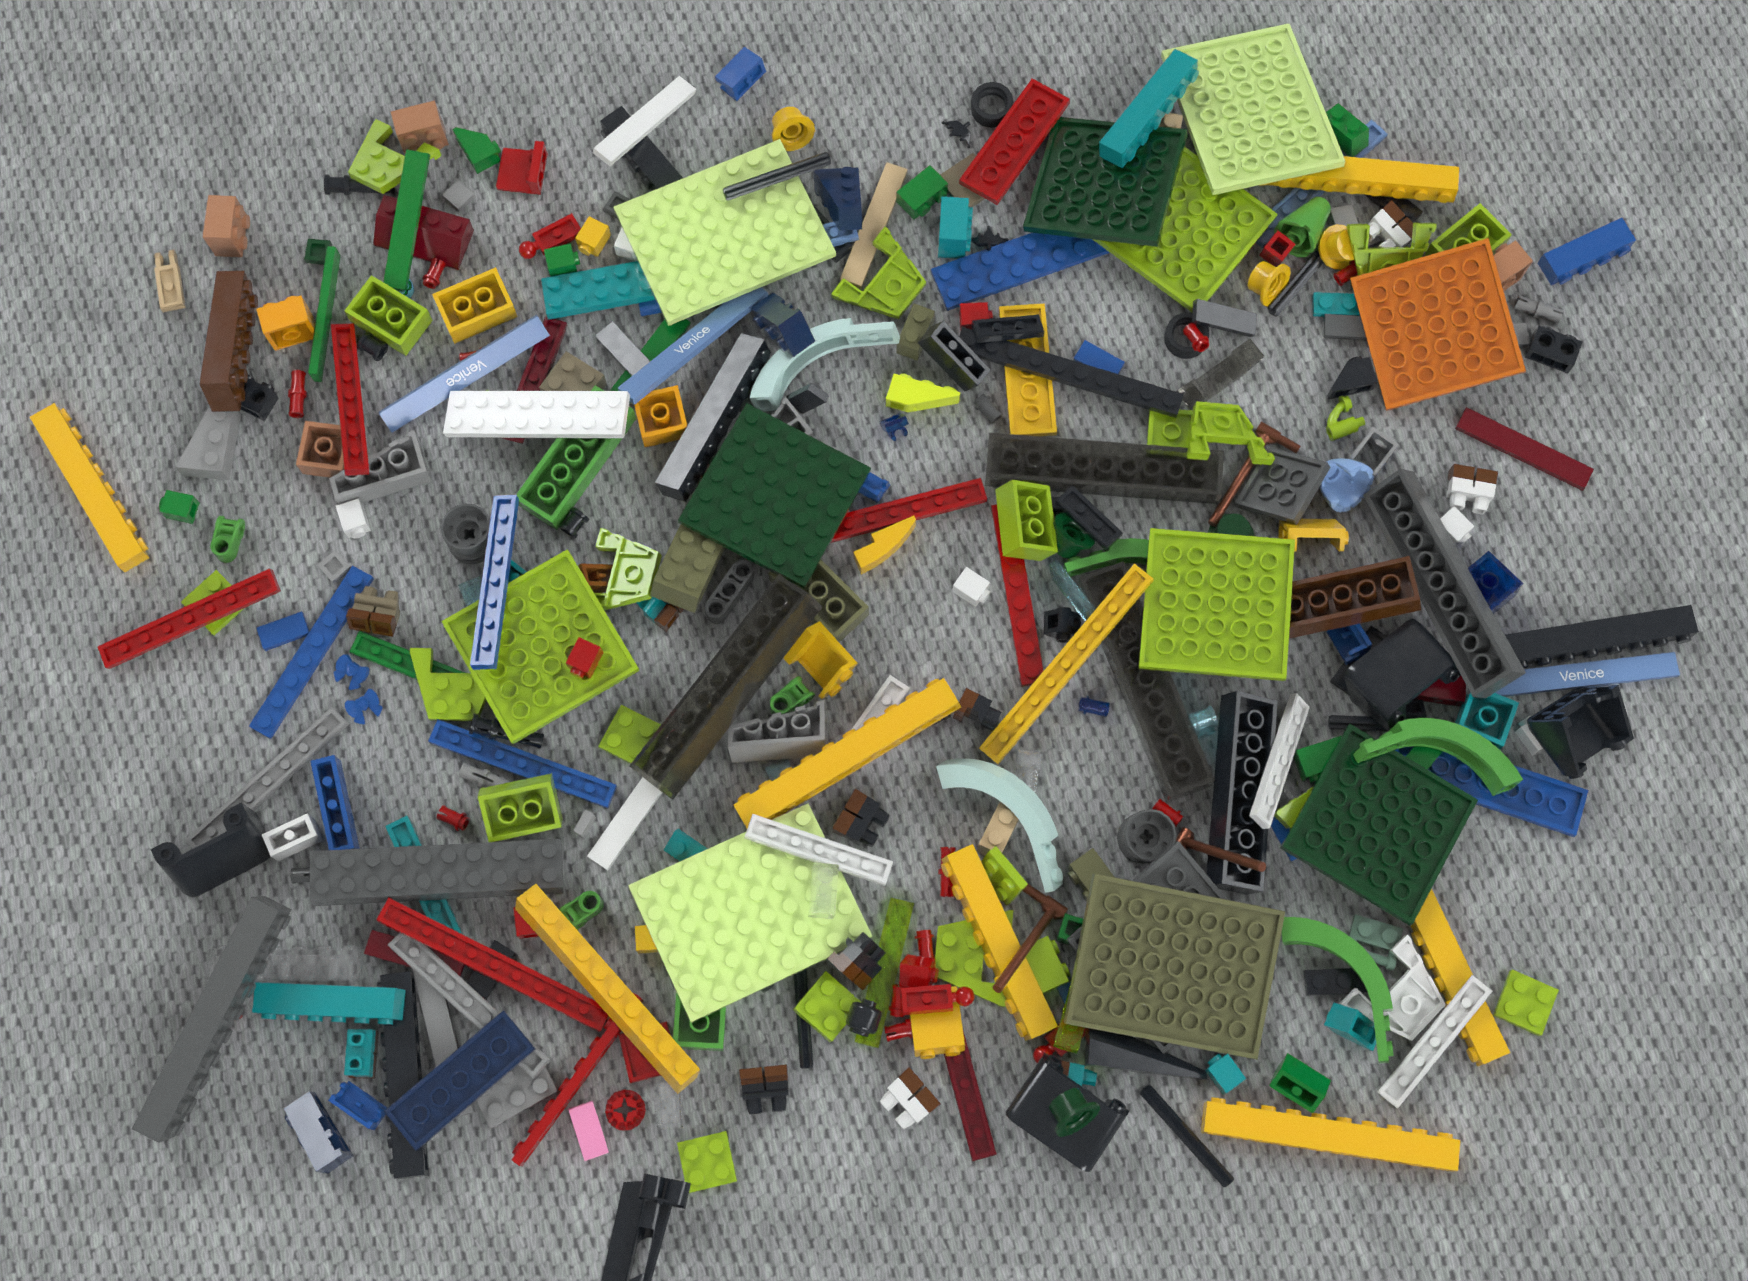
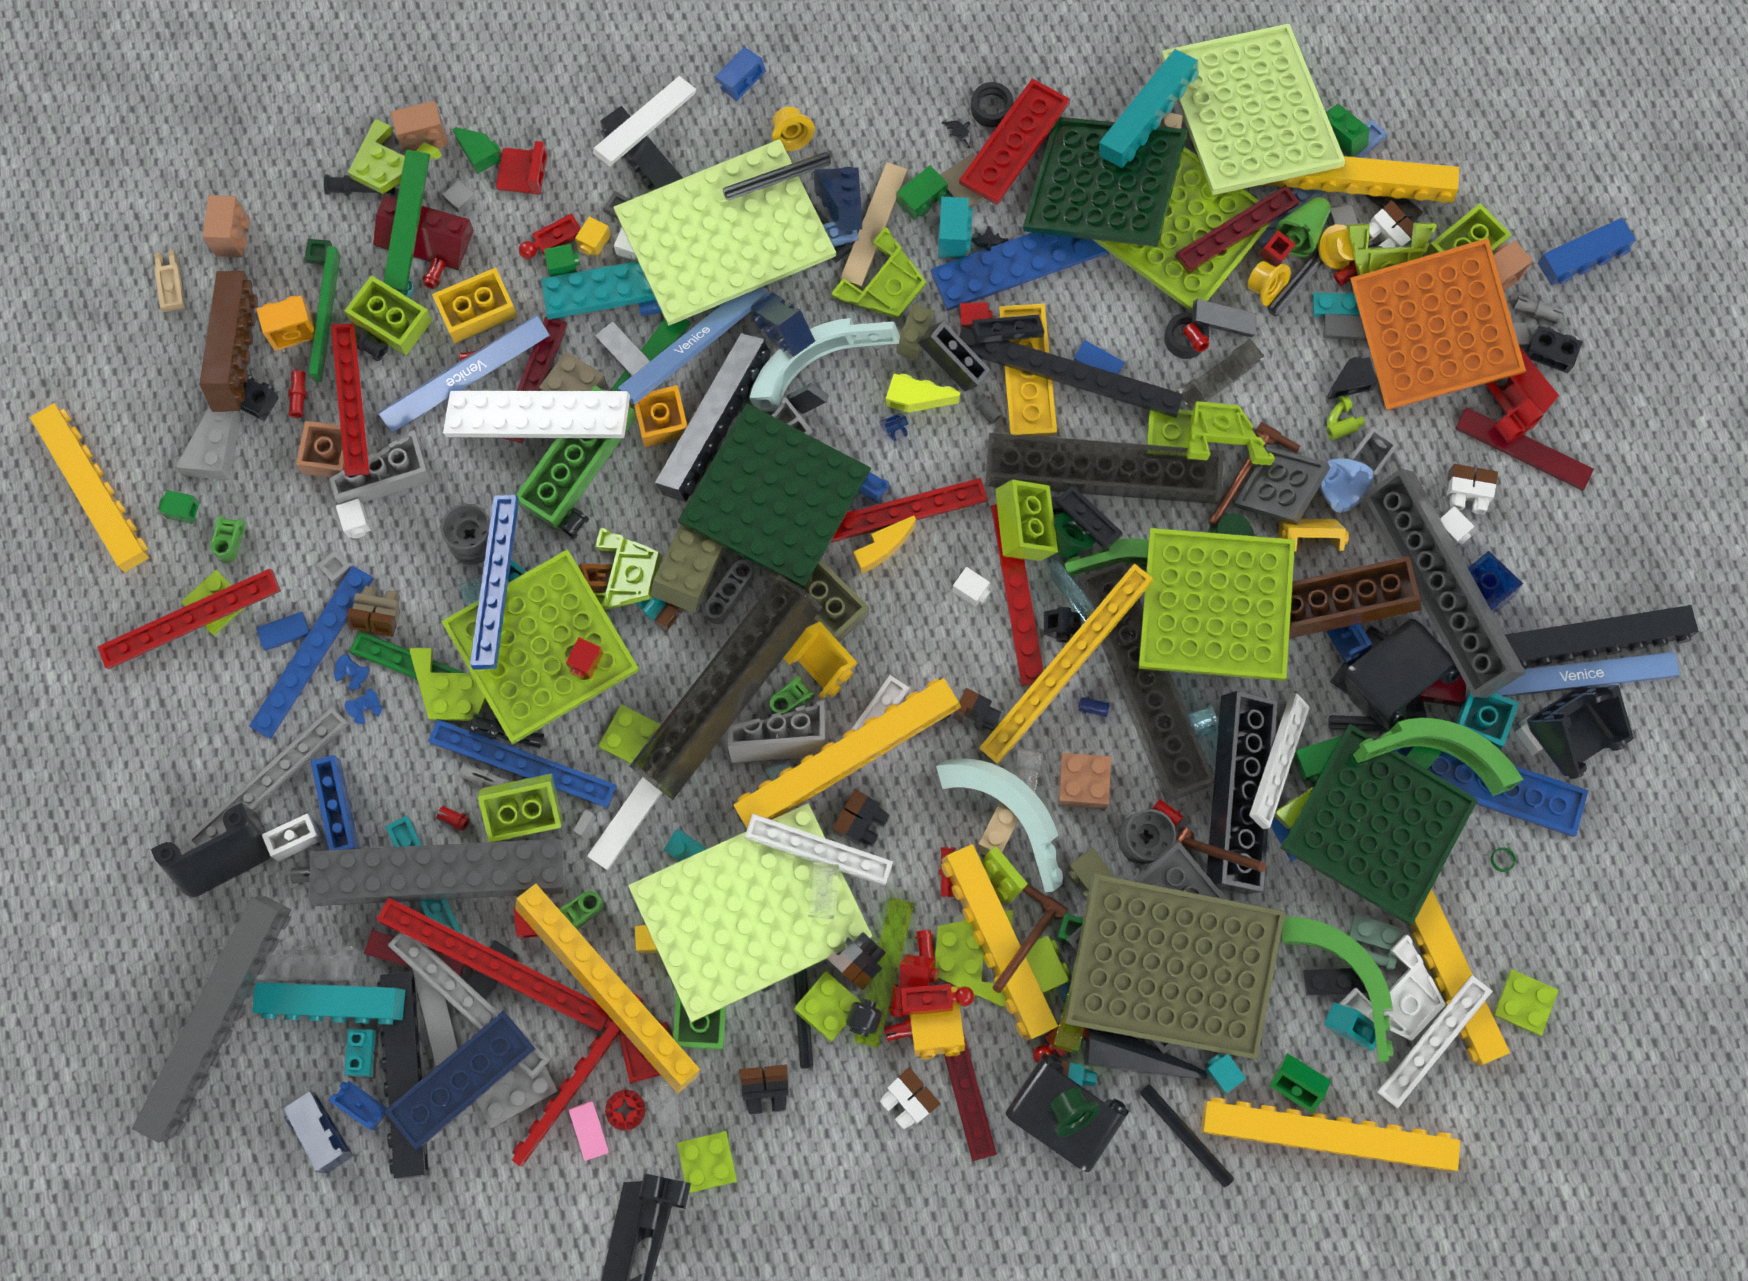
(1084, 781): none -> nougat brick
(1237, 229): none -> dark red tile
(1496, 867): none -> green axle
(1523, 400): none -> red panel

